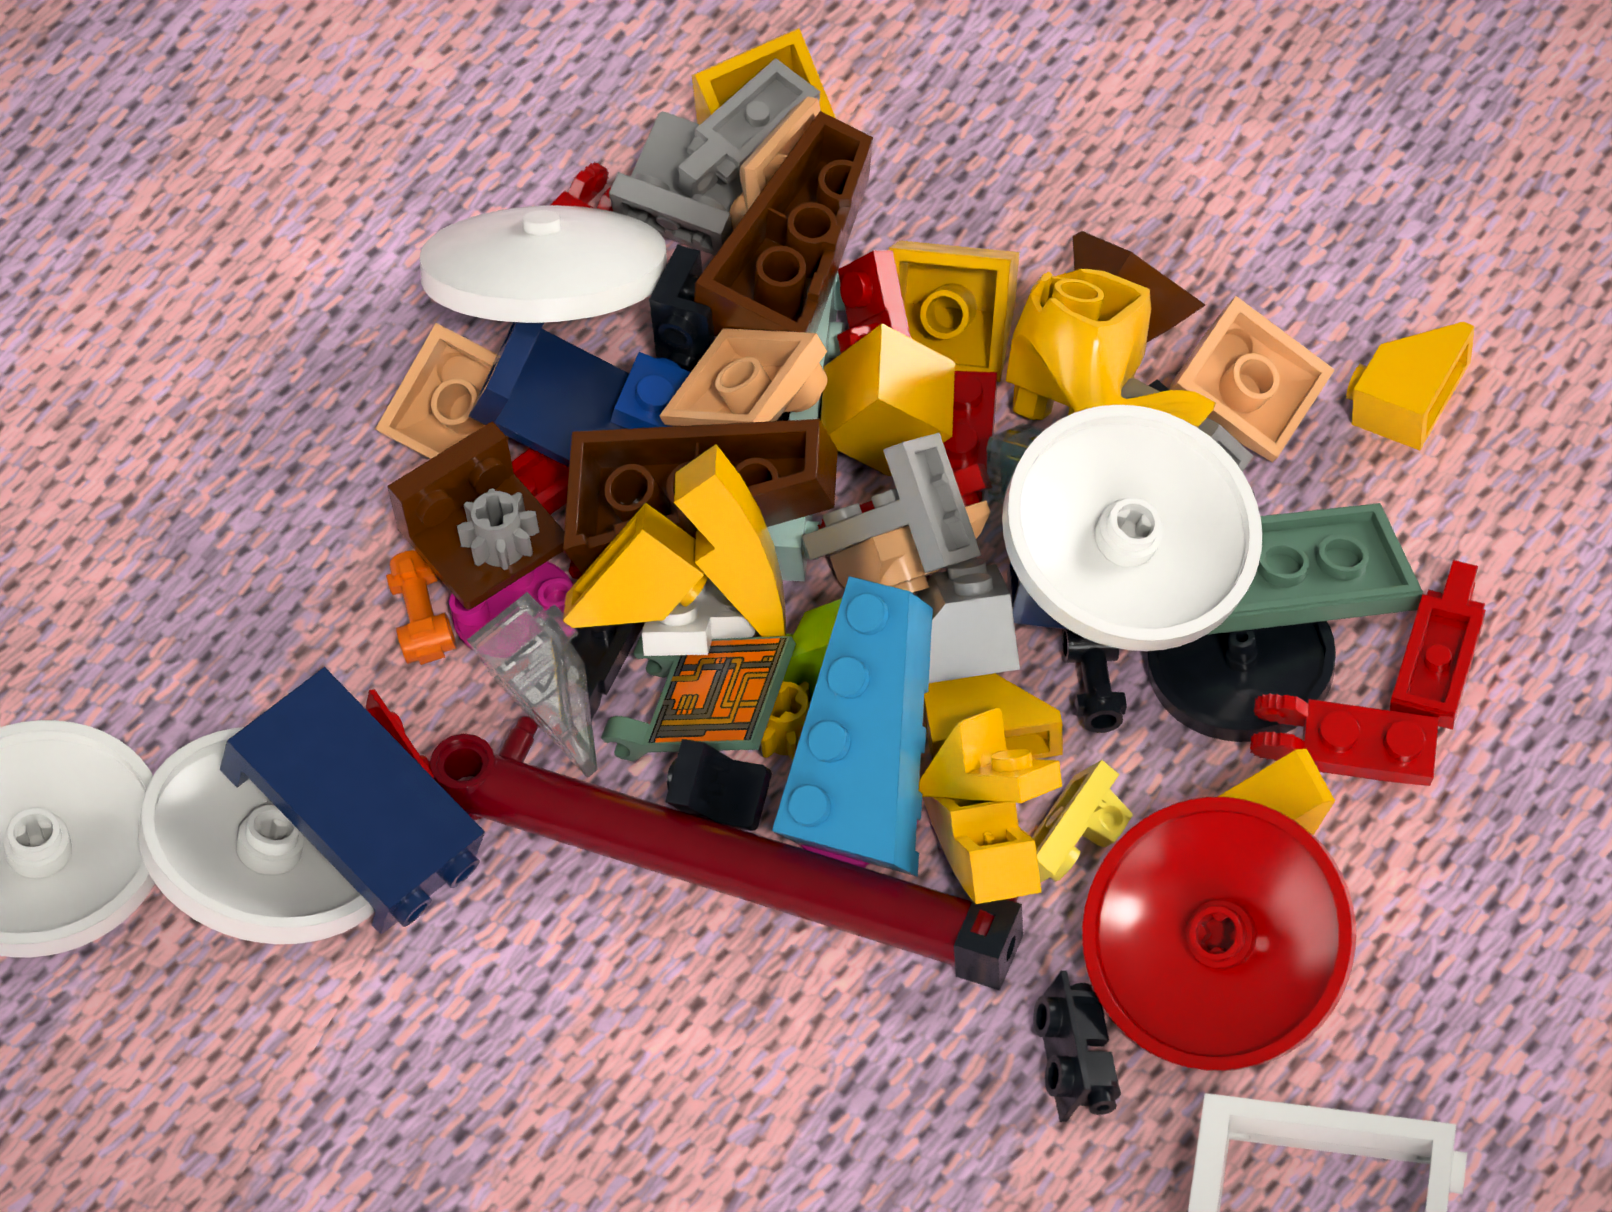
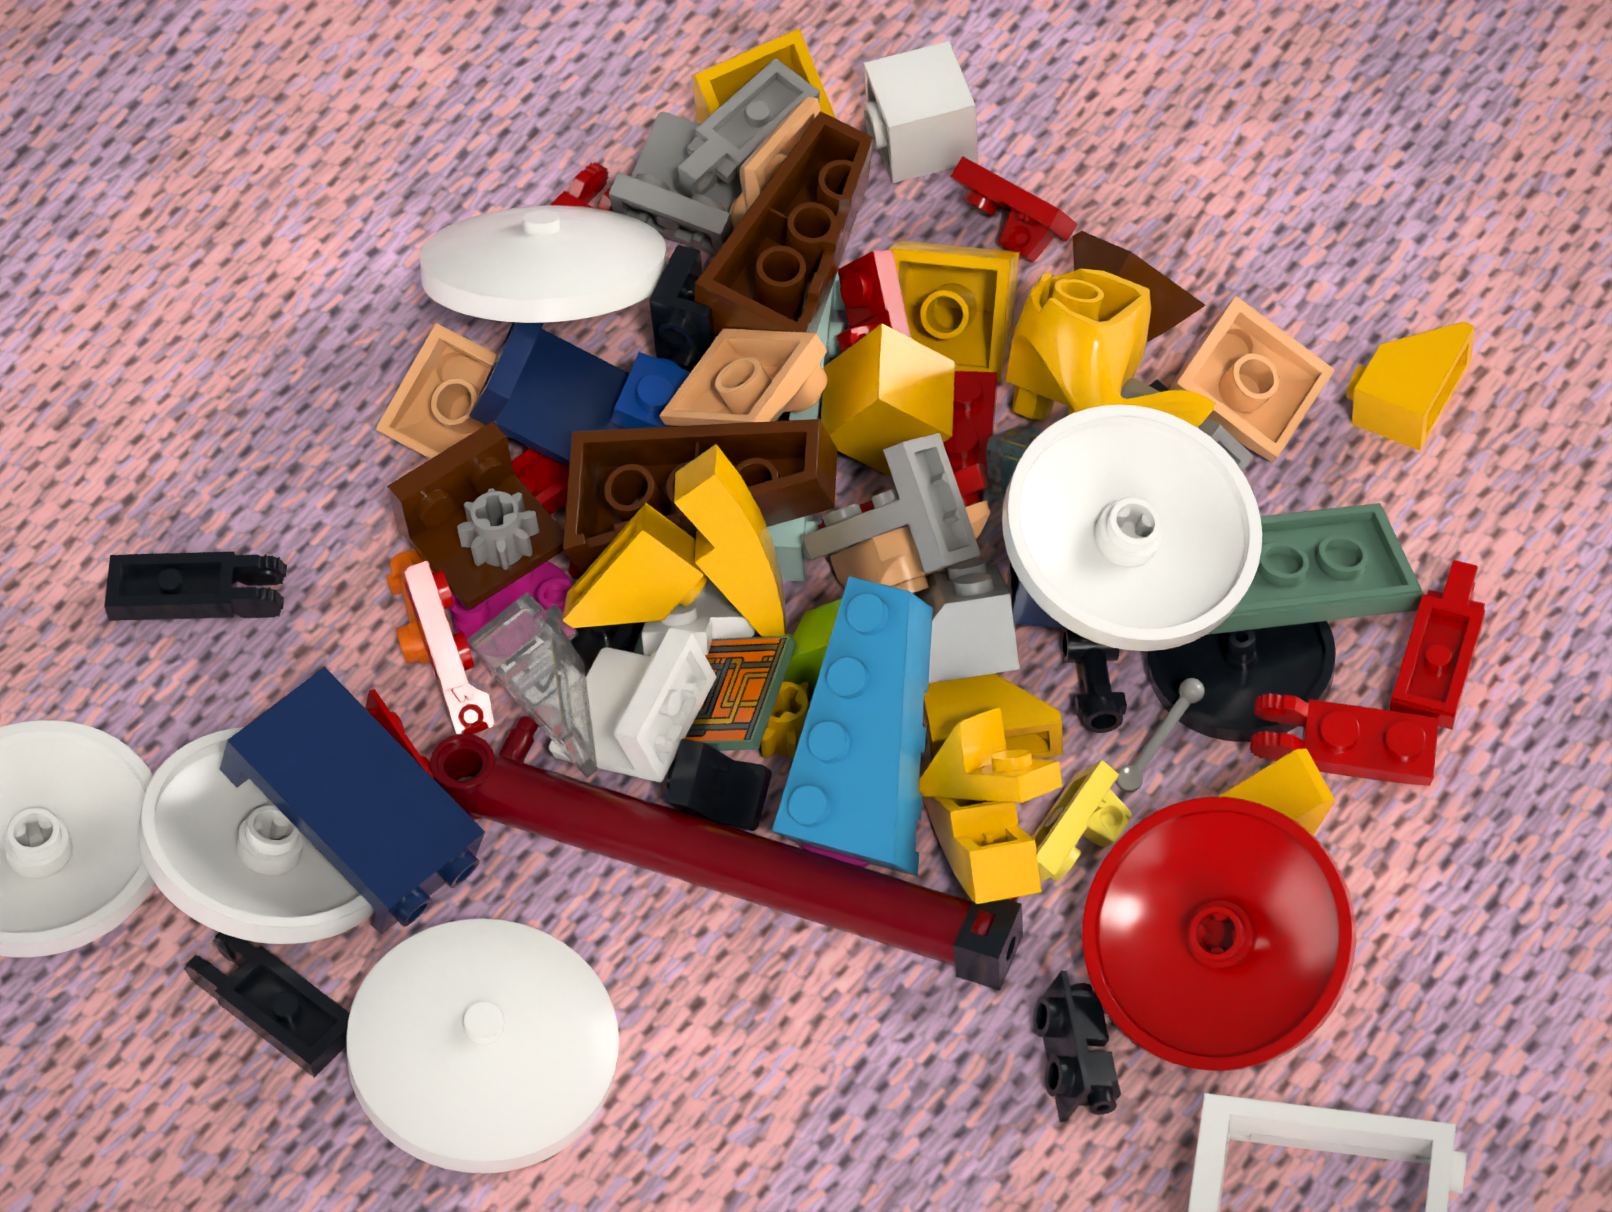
(193, 586): none -> black hinge
(275, 1003): none -> black hinge
(447, 652): none -> hinge
(482, 1045): none -> white dish
(645, 704): none -> white bracket
(920, 111): none -> white head
(1030, 220): none -> red hinge
(1131, 776): none -> light grey hinge

